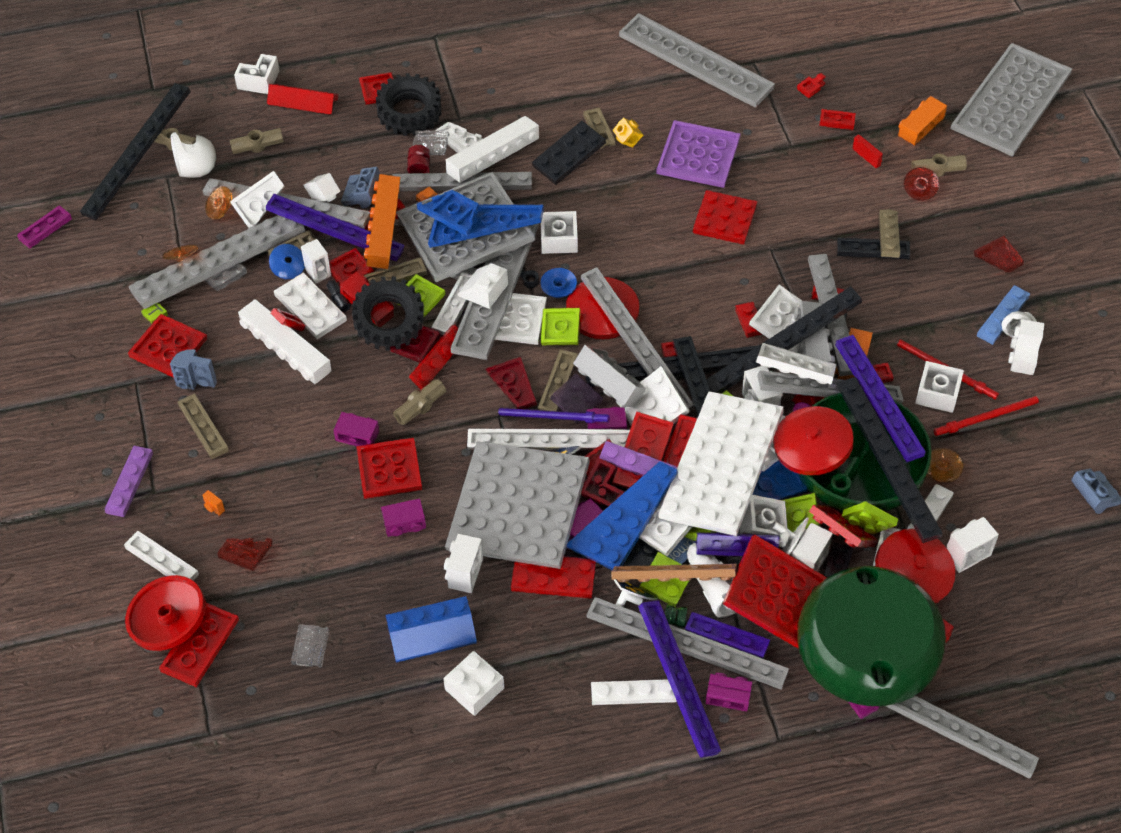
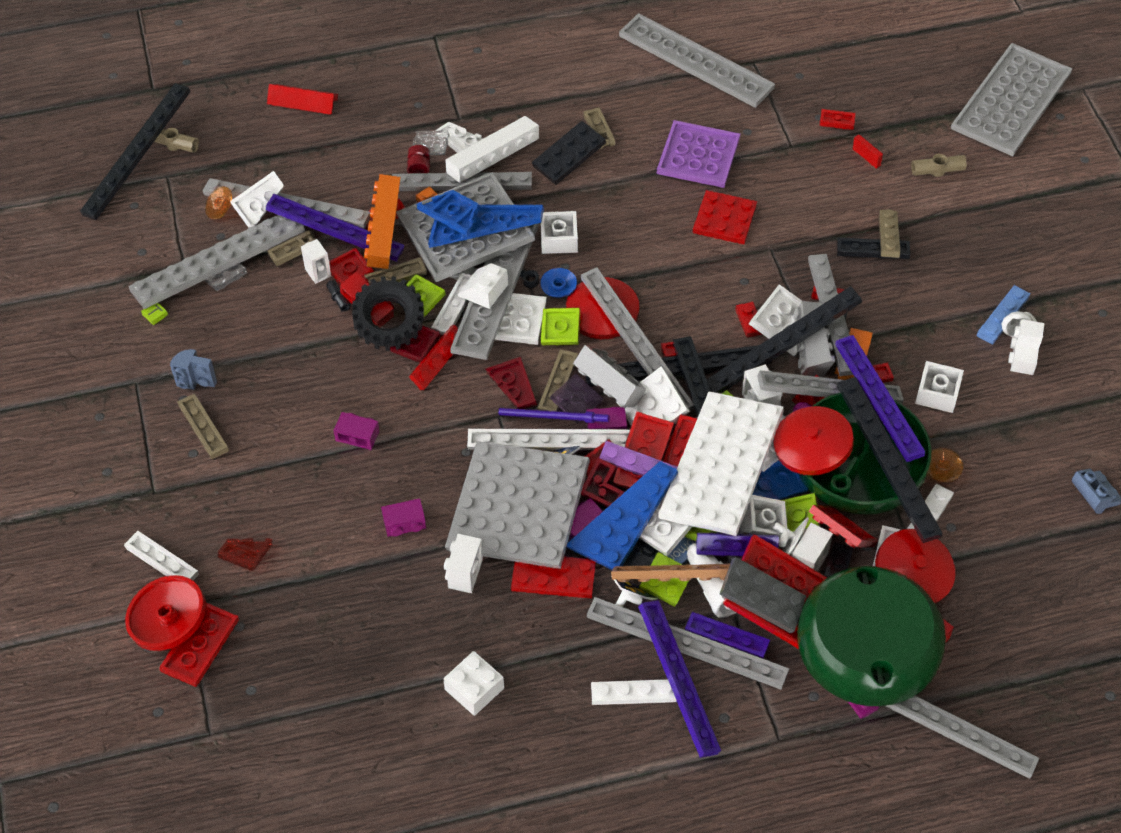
(44, 226): magenta plate -> none
(128, 481): medium lavender plate -> none
(163, 341): red plate -> none
(180, 253): clear orange dish -> none
(195, 158): white piece -> none
(213, 503): orange plate -> none
(256, 141): dark tan piece -> none
(258, 76): white brick -> none
(281, 267): blue dish -> none
(284, 342): white brick -> none
(288, 319): red tile -> none
(310, 305): white plate -> none
(310, 645): clear plate -> none
(322, 188): white brick -> none
(361, 188): sand blue brick -> none
(371, 84): red tile -> none
(389, 468): red plate -> none
(408, 88): black tyre -> none
(419, 402): dark tan piece -> none
(431, 629): slope -> none
(628, 132): yellow brick -> none
(671, 615): clear green wheel -> none
(728, 692): magenta brick -> none
(763, 595): none -> dark grey plate
(796, 363): white plate -> none
(811, 86): red plate -> none
(869, 518): lime plate -> none
(922, 120): orange brick -> none
(924, 177): clear red dish -> none
(954, 426): red bar -> none
(972, 543): white brick -> none
(980, 387): red bar -> none
(1000, 254): clear red wing -> none

